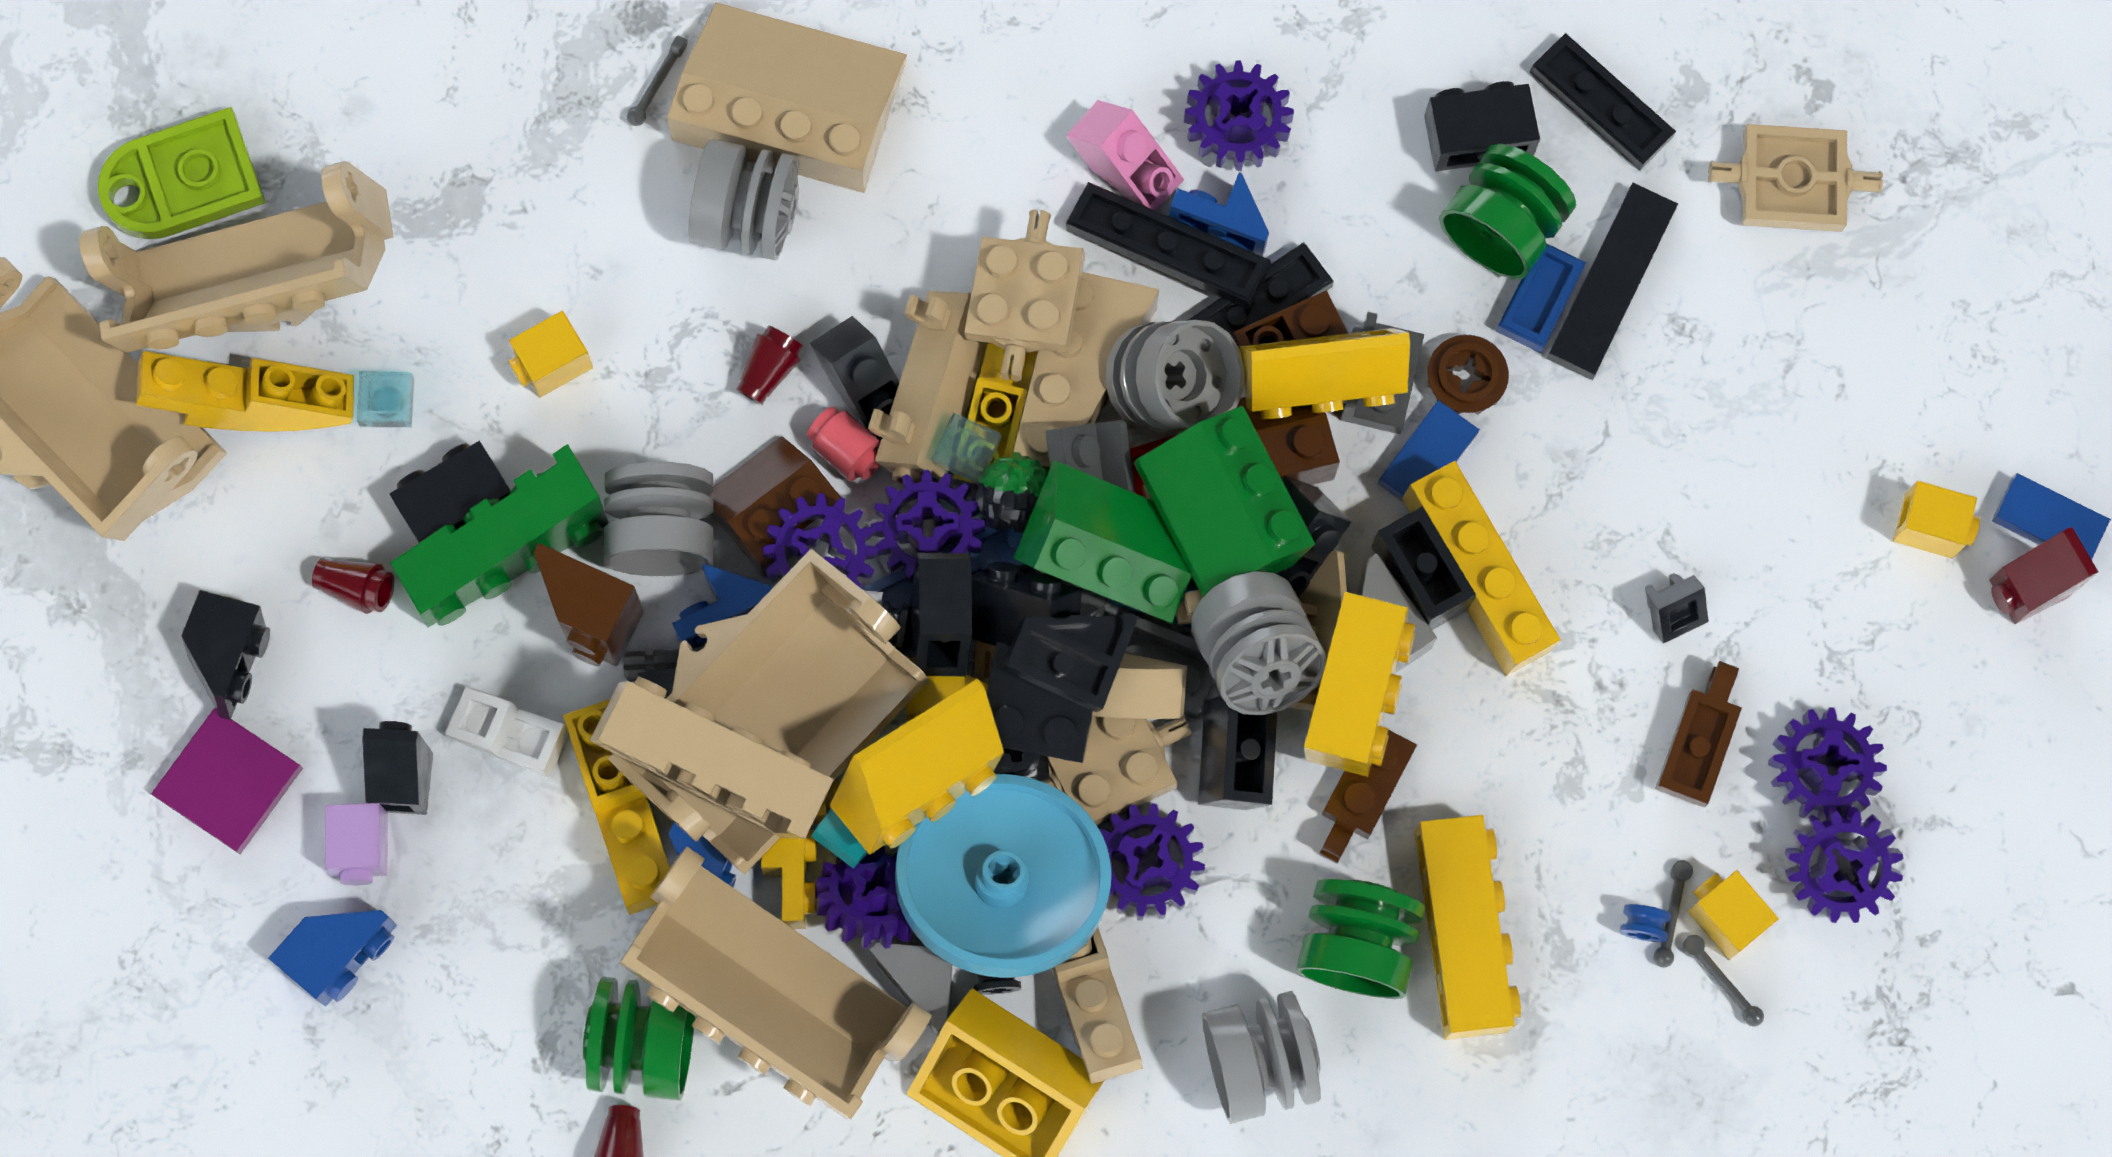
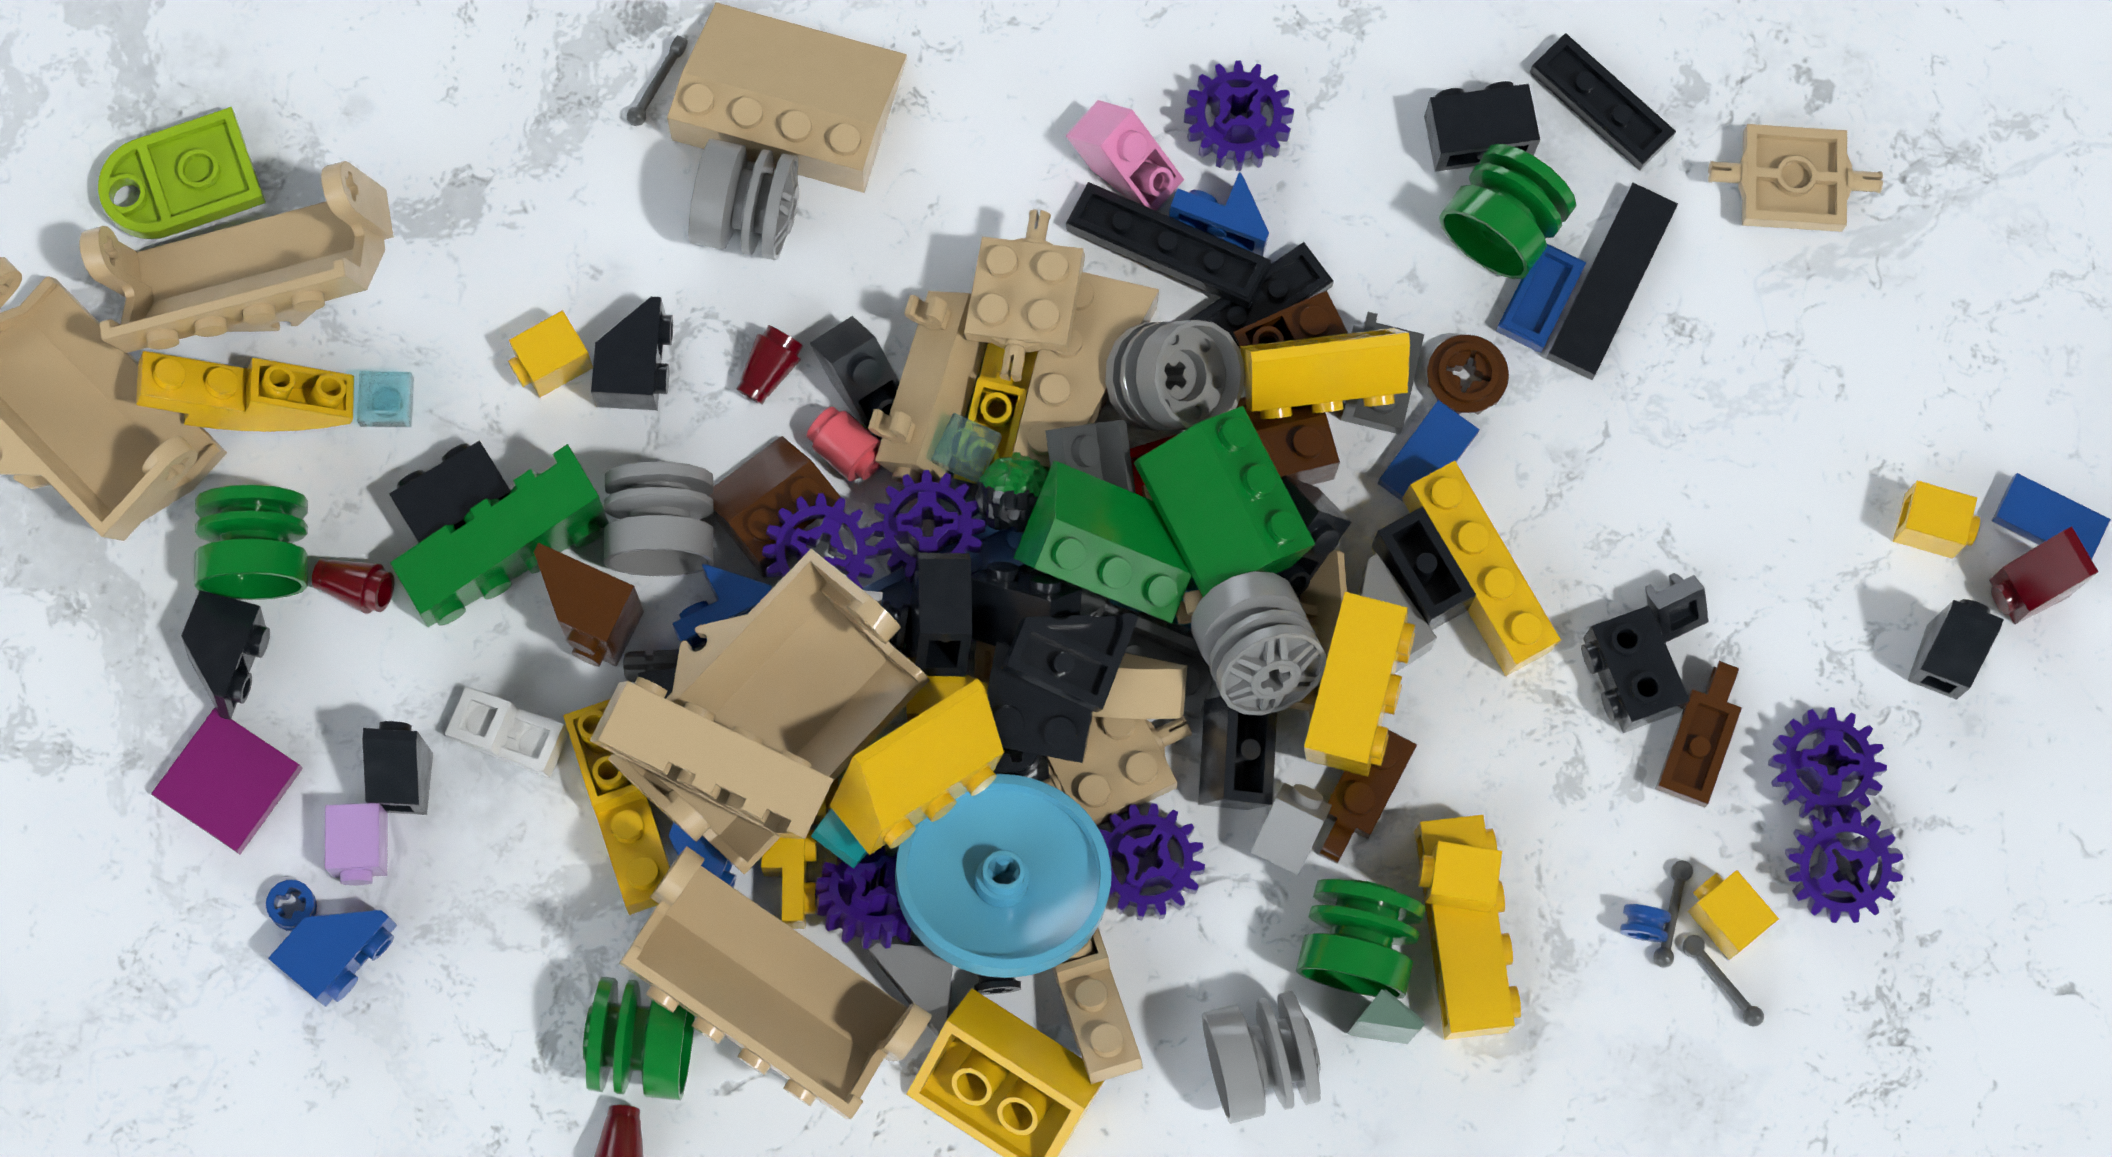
(251, 542): none -> green wheel
(283, 891): none -> blue bush
(629, 359): none -> black slope
(1291, 827): none -> light grey brick
(1387, 1020): none -> sand green slope
(1461, 876): none -> yellow brick
(1634, 669): none -> black brick
(1955, 647): none -> black slope

